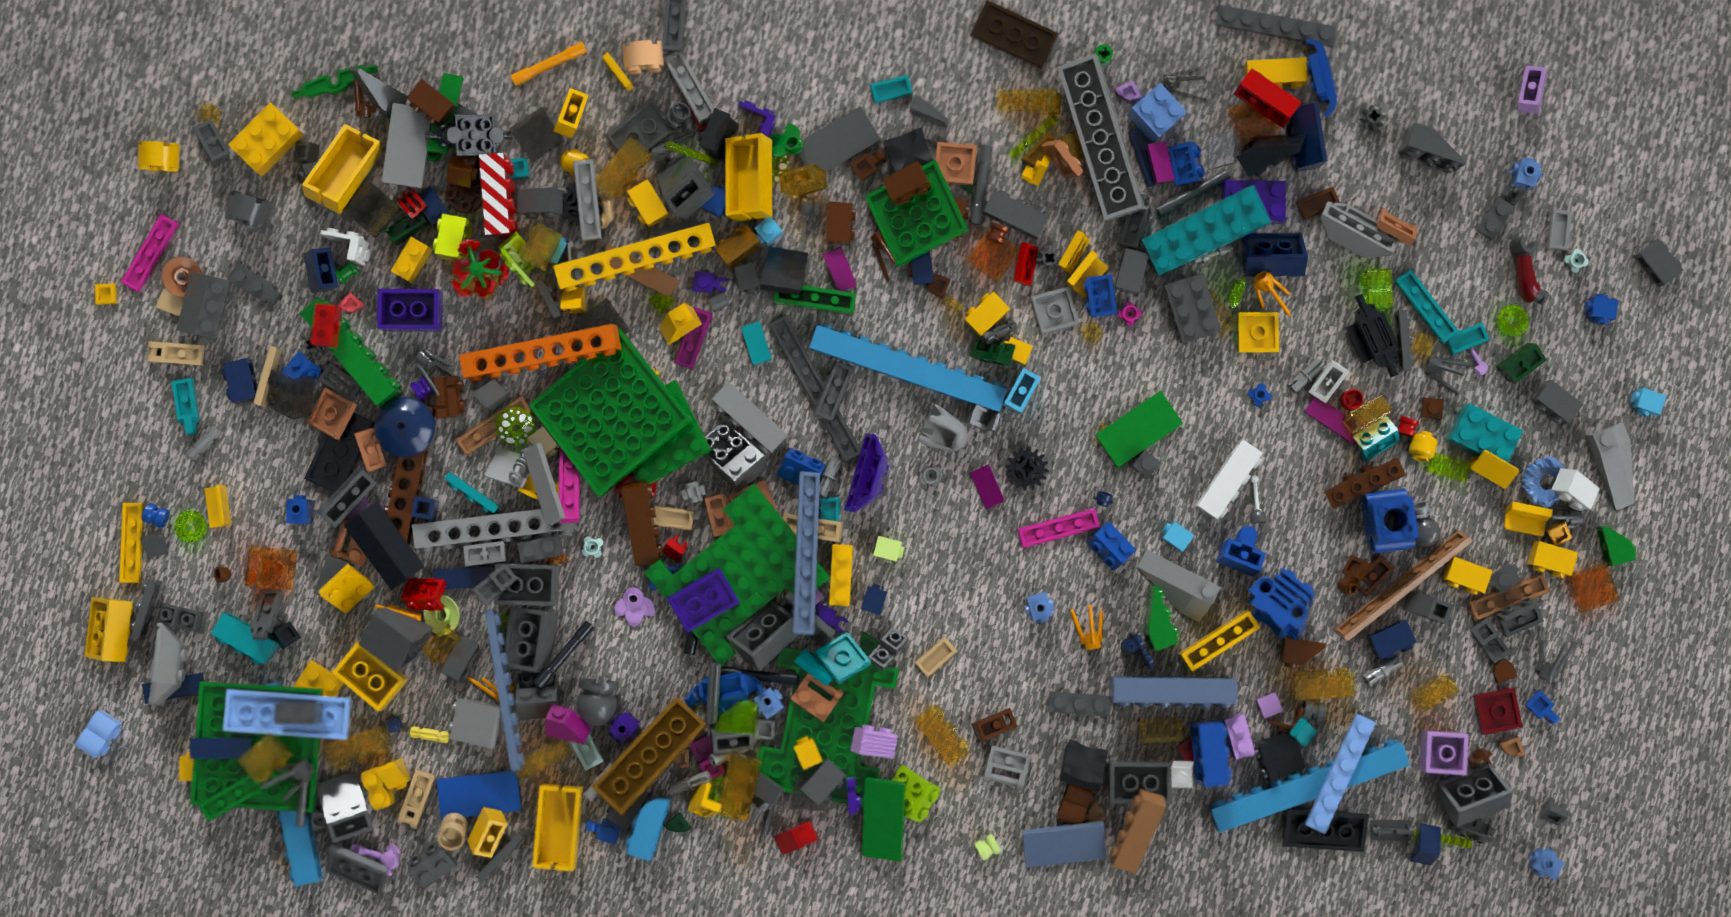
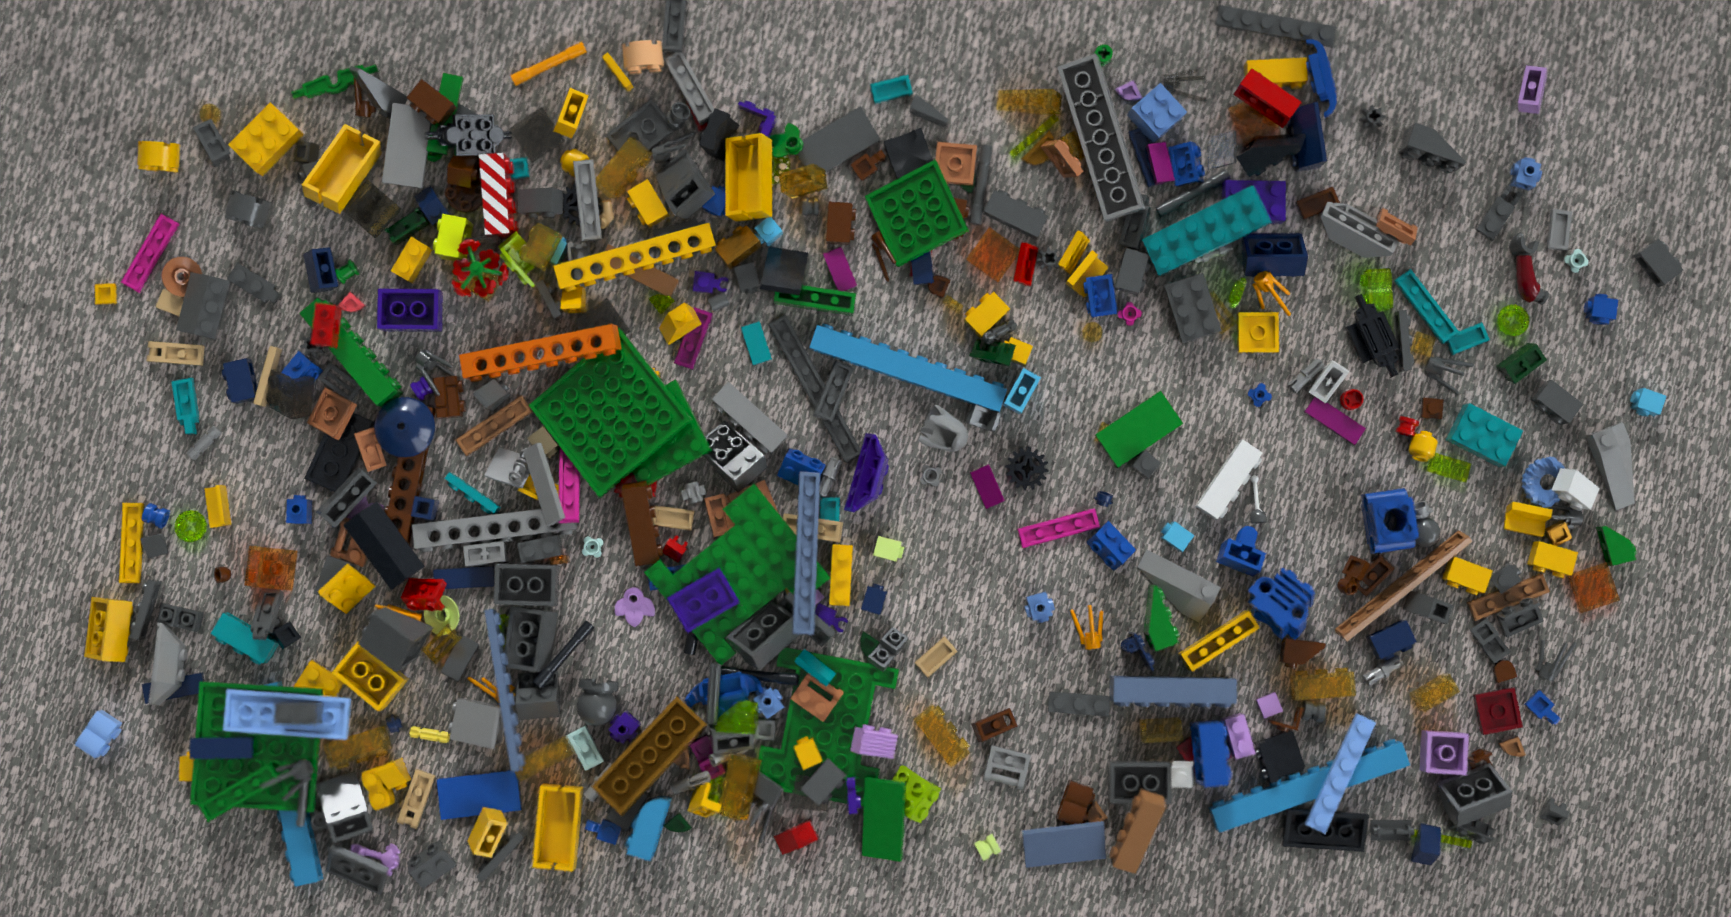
(265, 757): clear yellow brick -> none
(358, 248): white bracket -> none
(406, 197): red tile -> none
(452, 831): tan wheel -> none
(495, 584): dark grey slope -> none
(511, 417): clear neon green dish -> none
(566, 725): magenta slope -> none
(691, 153): clear neon green bar -> none
(842, 658): teal tile -> none
(907, 183): reddish brown brick -> none
(998, 233): copper wheel -> none
(1014, 34): dark brown tile -> none
(1035, 174): yellow bracket -> none
(1054, 310): light grey tile -> none
(1083, 766): black brick -> none
(1303, 732): teal tile -> none
(1365, 482): reddish brown bracket -> none
(1367, 415): clear yellow brick -> none
(1376, 438): teal bracket -> none
(1481, 367): lavender hand -> none
(1494, 468): yellow panel -> none
(1545, 863): medium blue brick -> none

